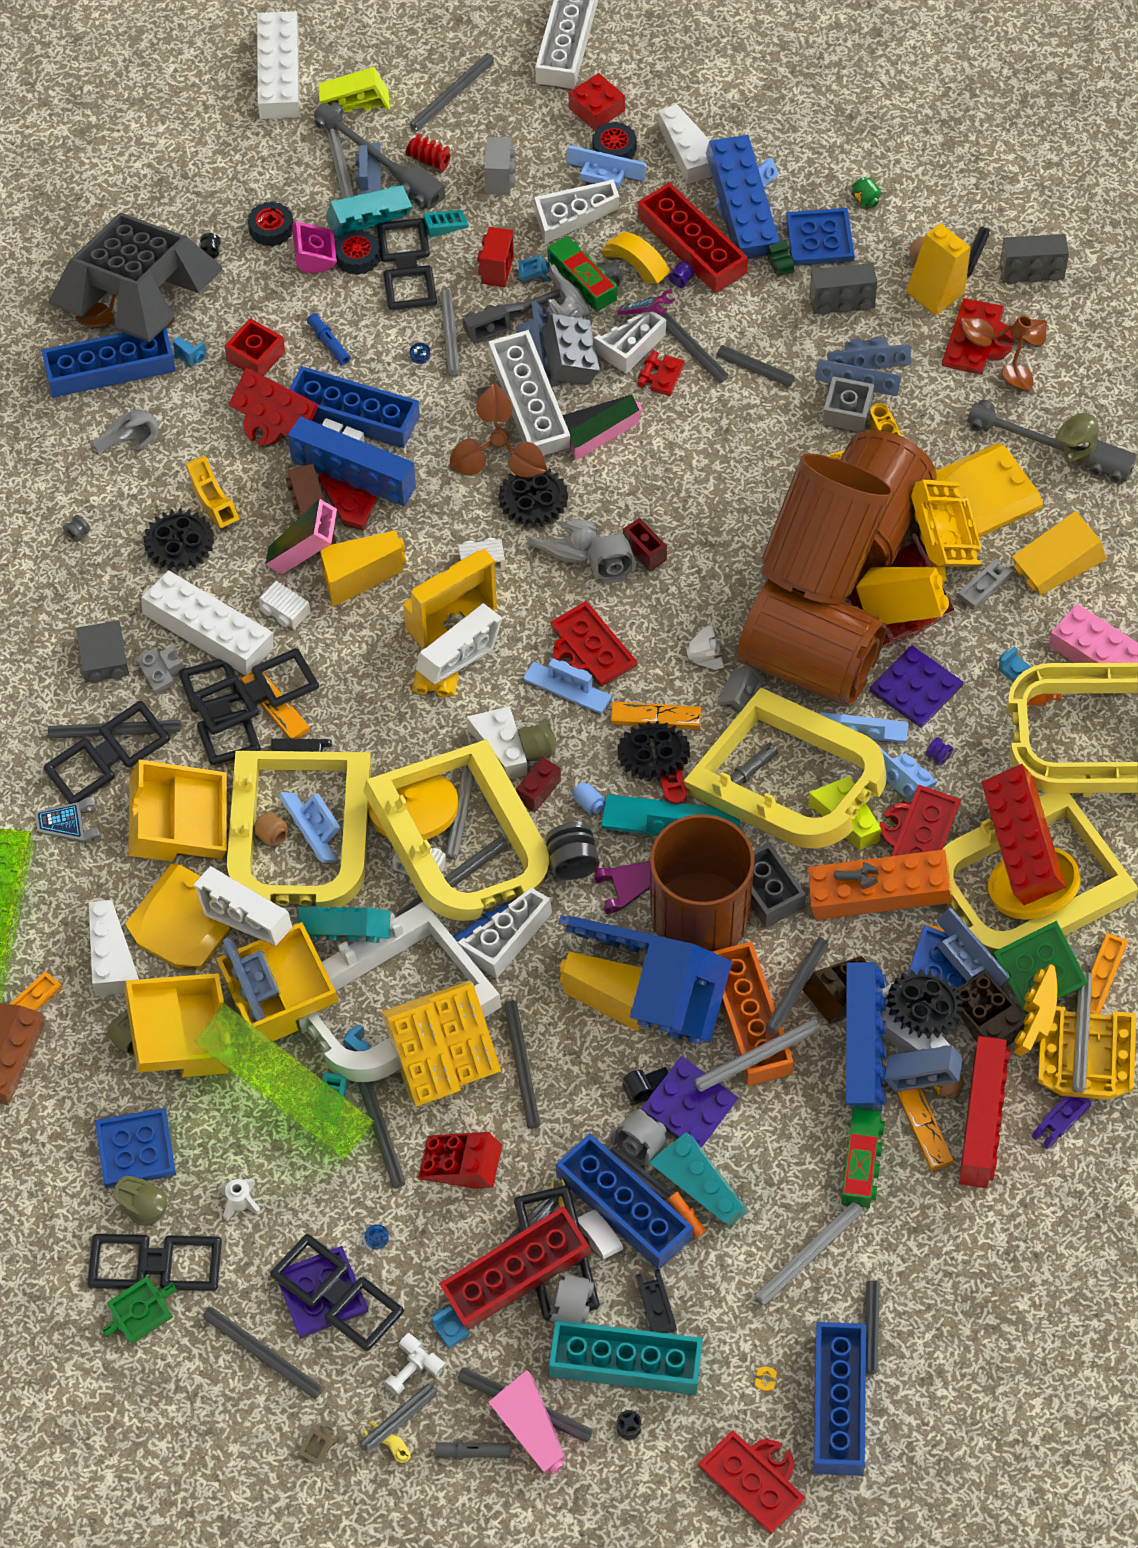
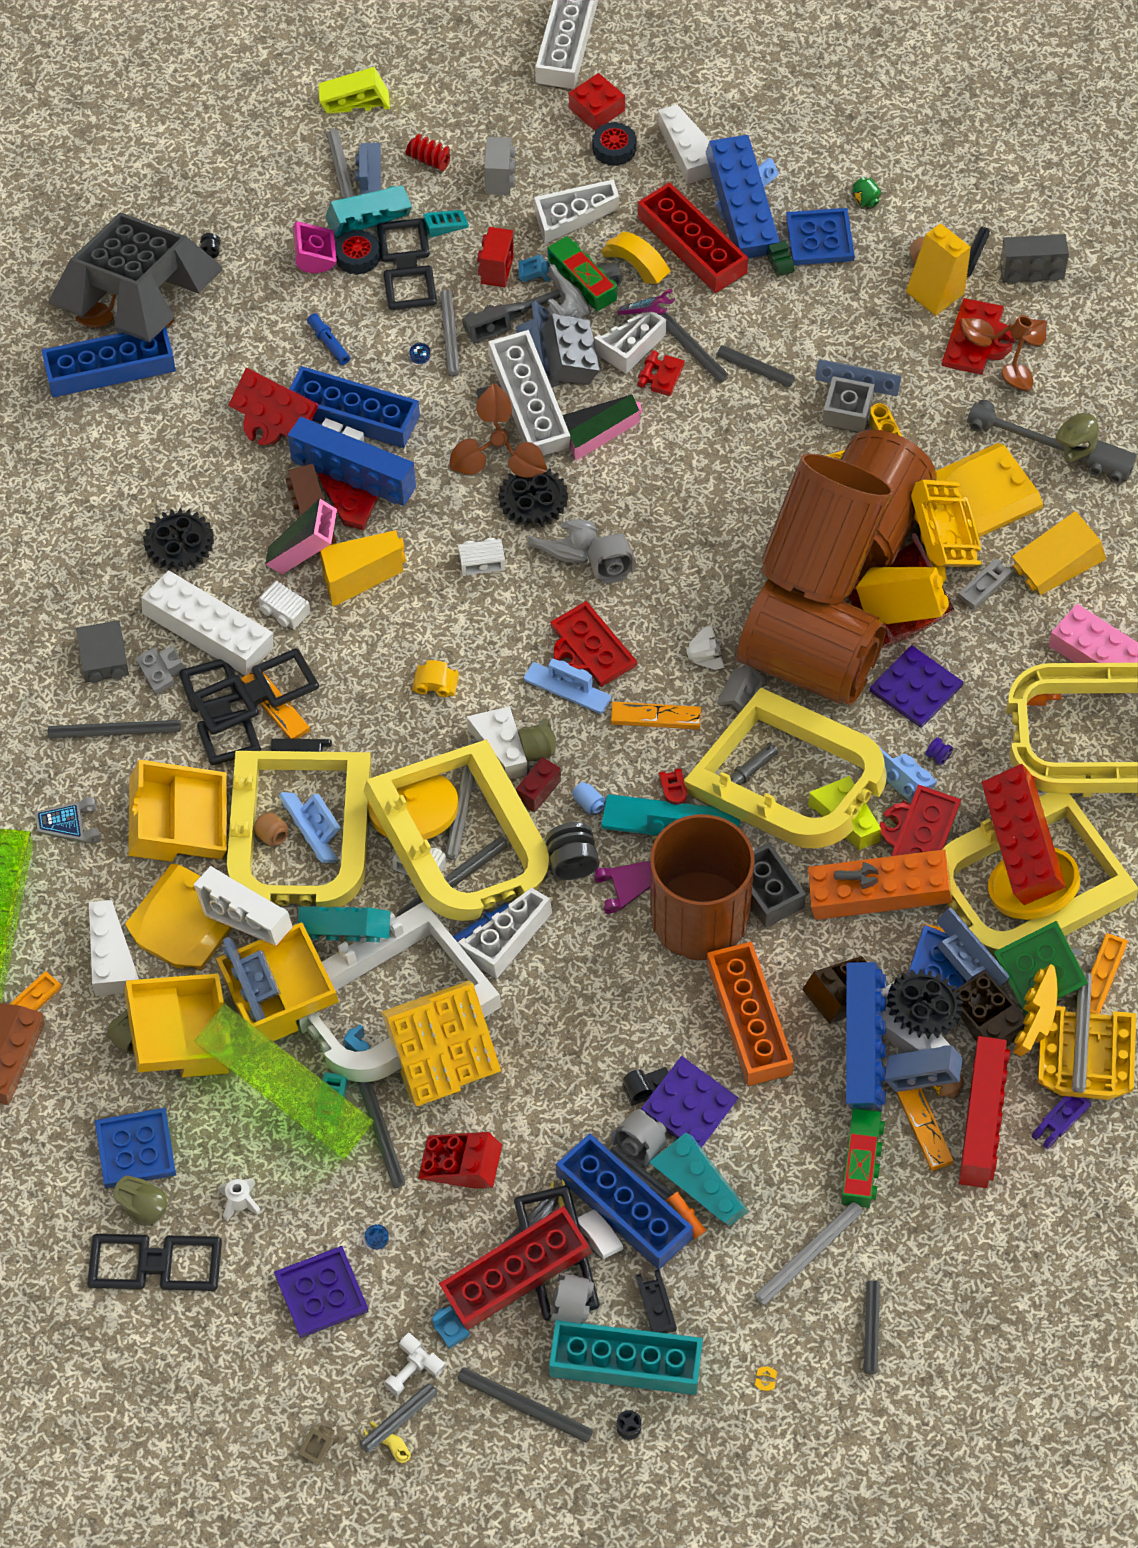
(76, 528): dark grey wheel -> none
(106, 753): black bar -> none
(131, 425): light grey hair -> none
(139, 1310): green plate -> none
(188, 353): dark azure bracket -> none
(215, 503): yellow arch -> none
(255, 347): red brick -> none
(262, 1352): dark grey axle -> none
(270, 223): black wheel -> none
(278, 65): white brick -> none
(337, 1292): black bar -> none
(415, 180): dark grey bar -> none
(450, 593): yellow piece -> none
(451, 92): dark grey axle -> none
(460, 645): white wedge -> none
(472, 1450): dark grey pin -> none
(522, 1064): dark grey axle -> none
(529, 1421): bright pink slope -> none
(602, 985): yellow slope -> none
(604, 167): light blue bracket -> none
(637, 755): black gear -> none
(645, 544): dark red brick -> none
(678, 981): blue bracket -> none
(681, 274): dark purple wheel -> none
(755, 1479): red plate -> none
(757, 1054): light grey axle -> none
(796, 985): dark grey axle -> none
(839, 1399): blue brick -> none
(843, 288): dark grey brick -> none
(872, 354): sand blue bracket -> none
(873, 727): light blue bracket -> none
(1011, 664): dark azure bracket -> none

